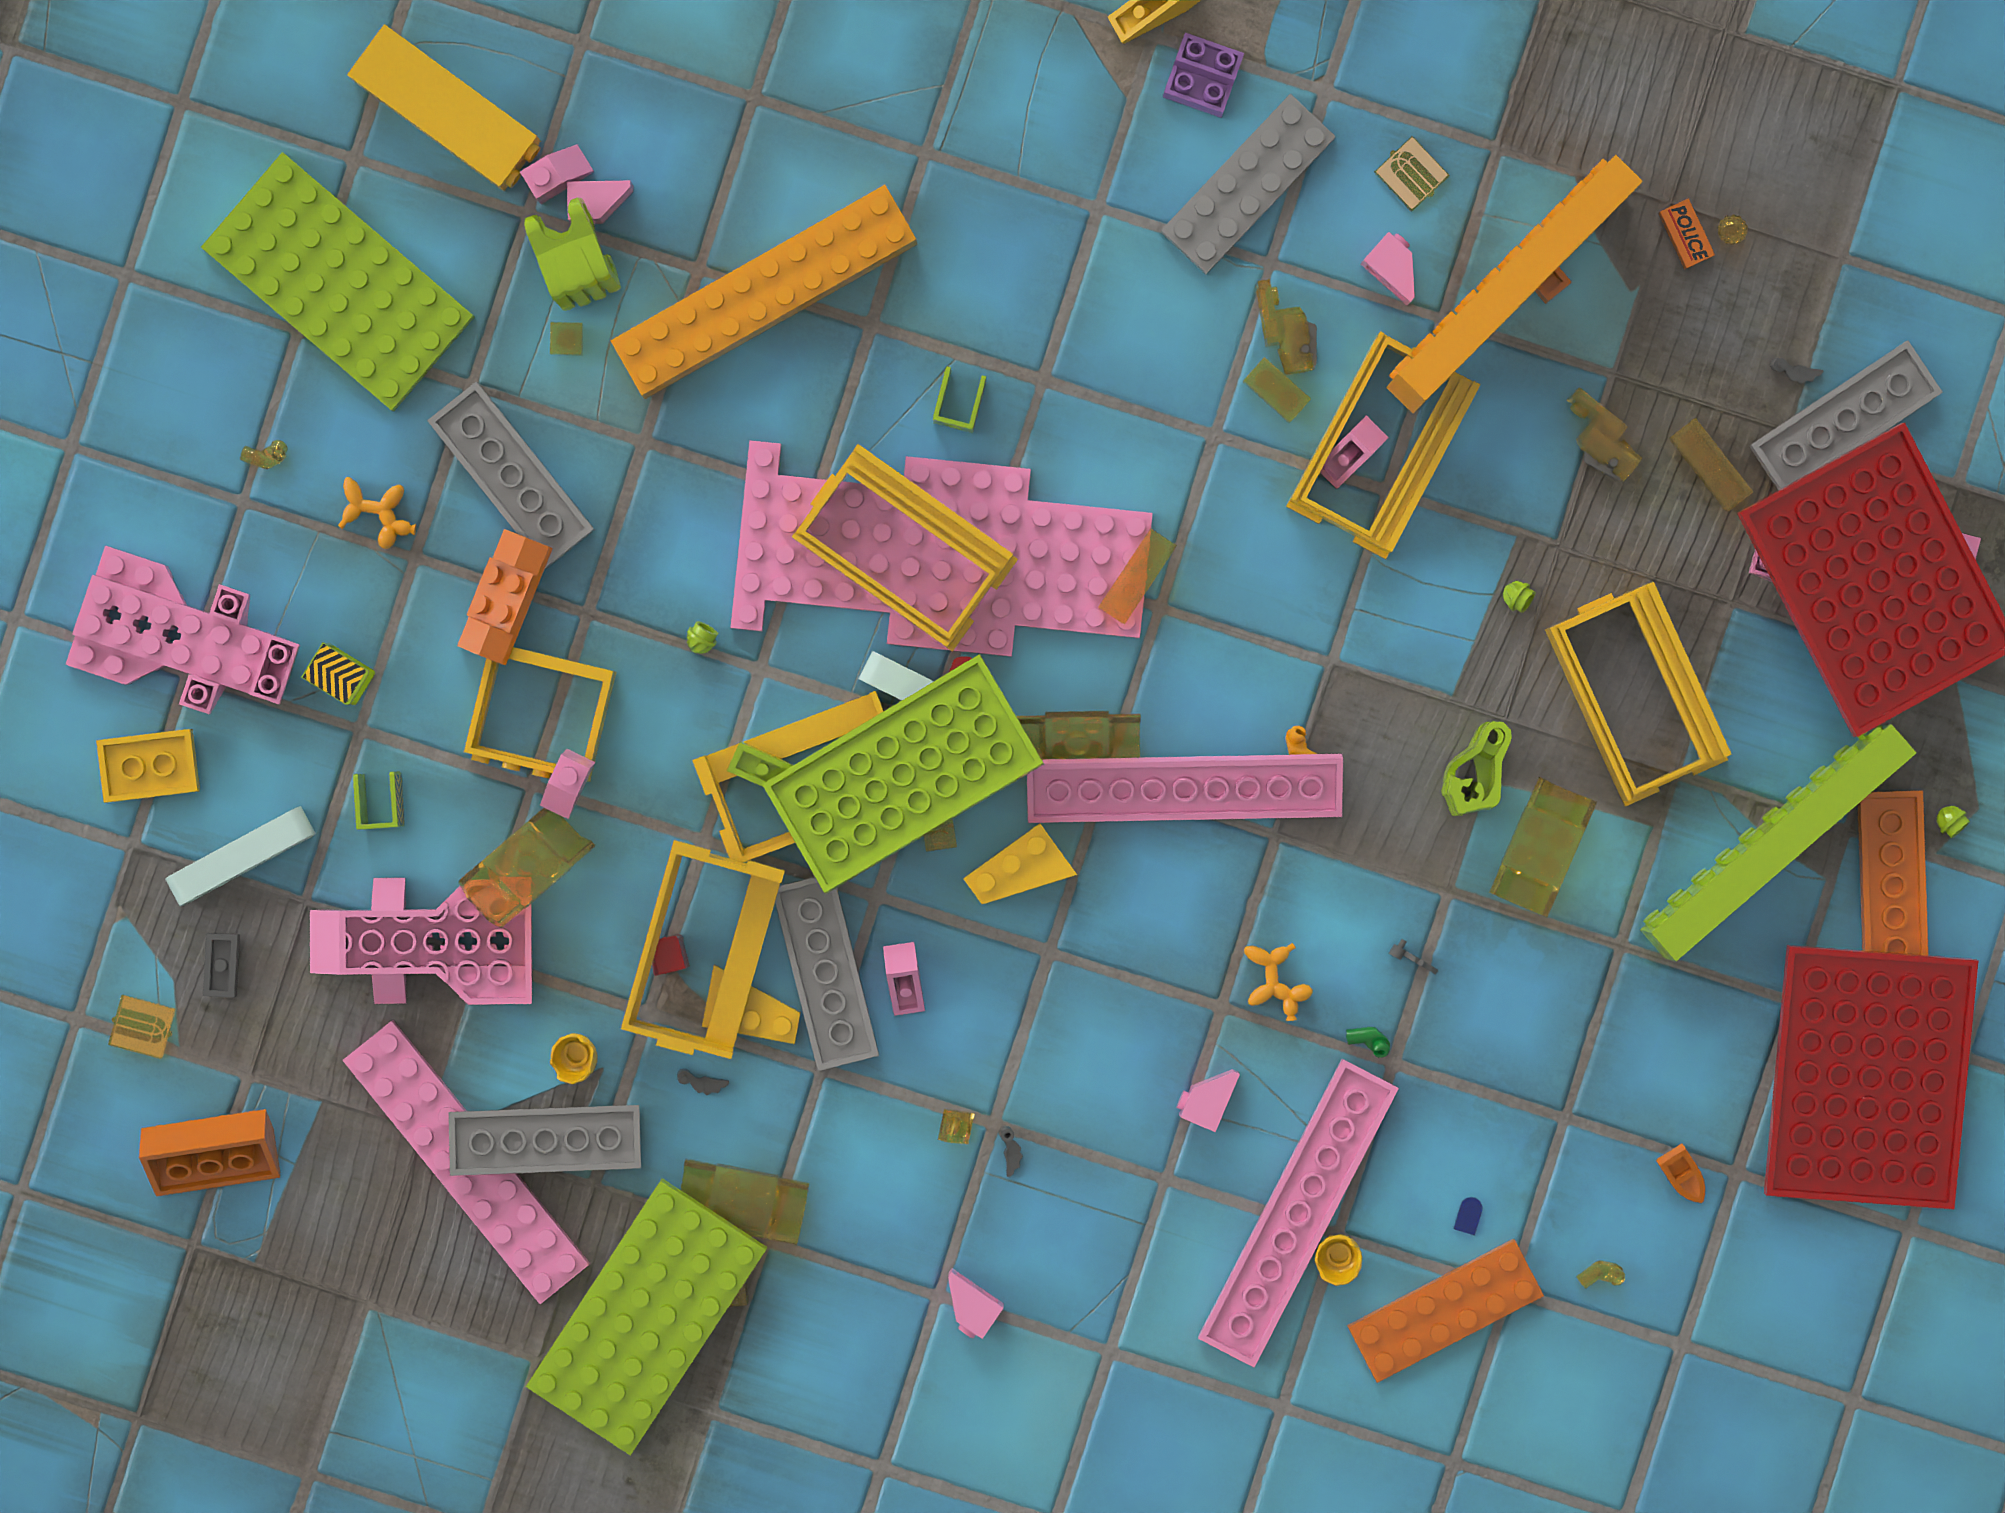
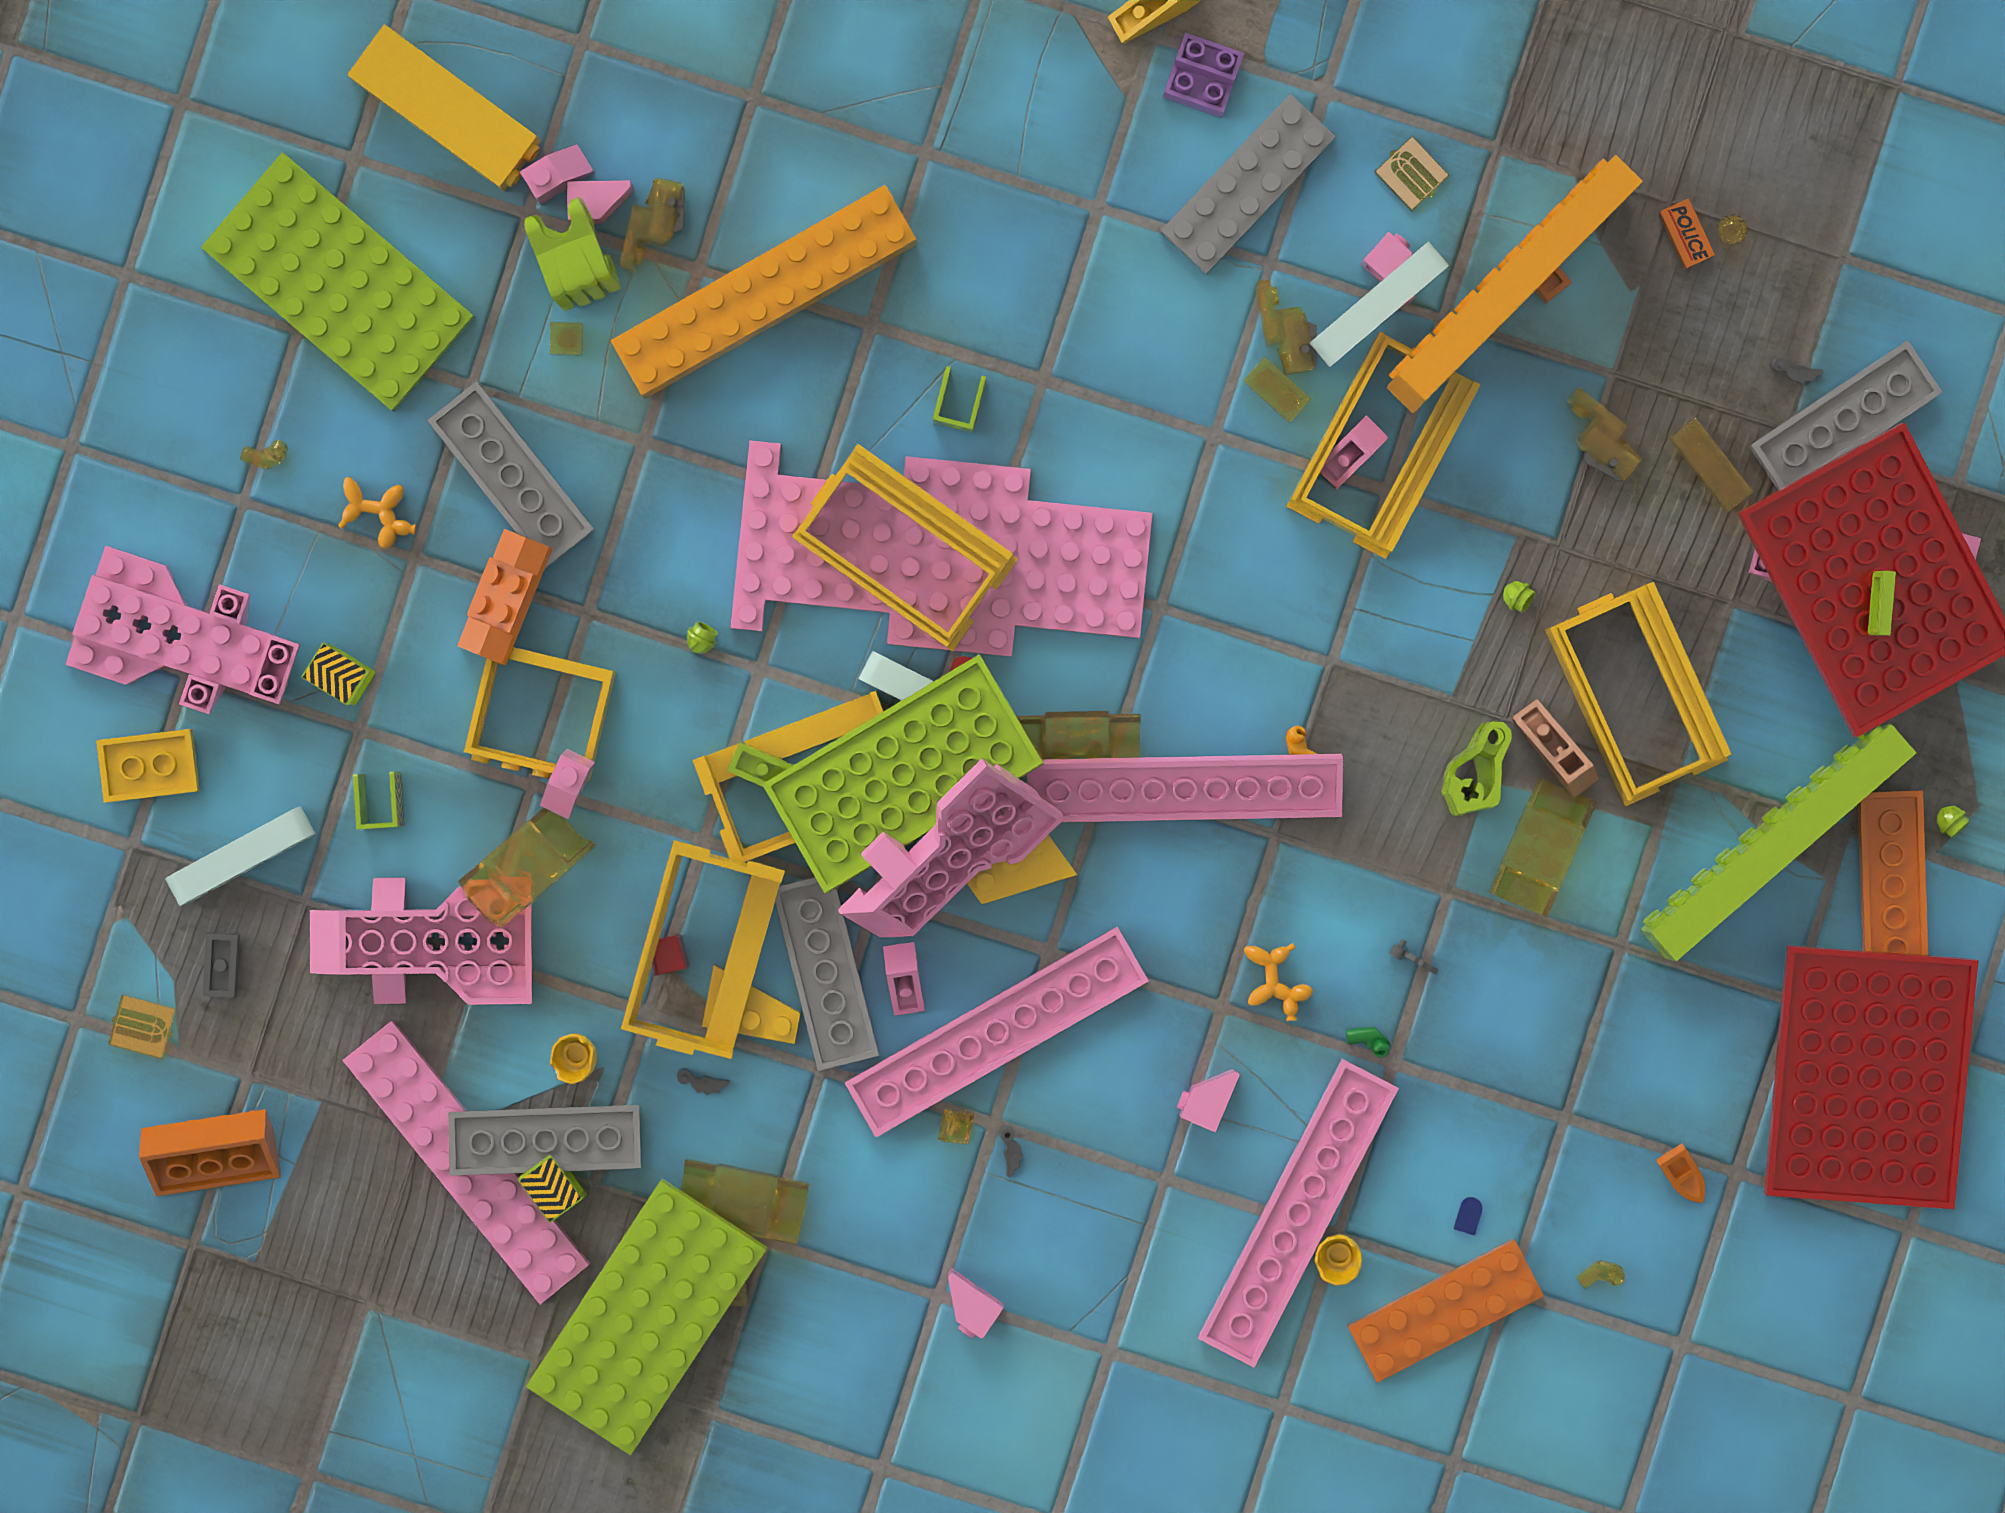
(552, 1188): none -> piece
(653, 223): none -> clear yellow plate
(978, 823): none -> bright pink piece
(996, 1031): none -> bright pink plate
(1137, 576): clear yellow plate -> none
(1379, 304): none -> light aqua beam
(1556, 748): none -> nougat slope
(1881, 603): none -> lime tile

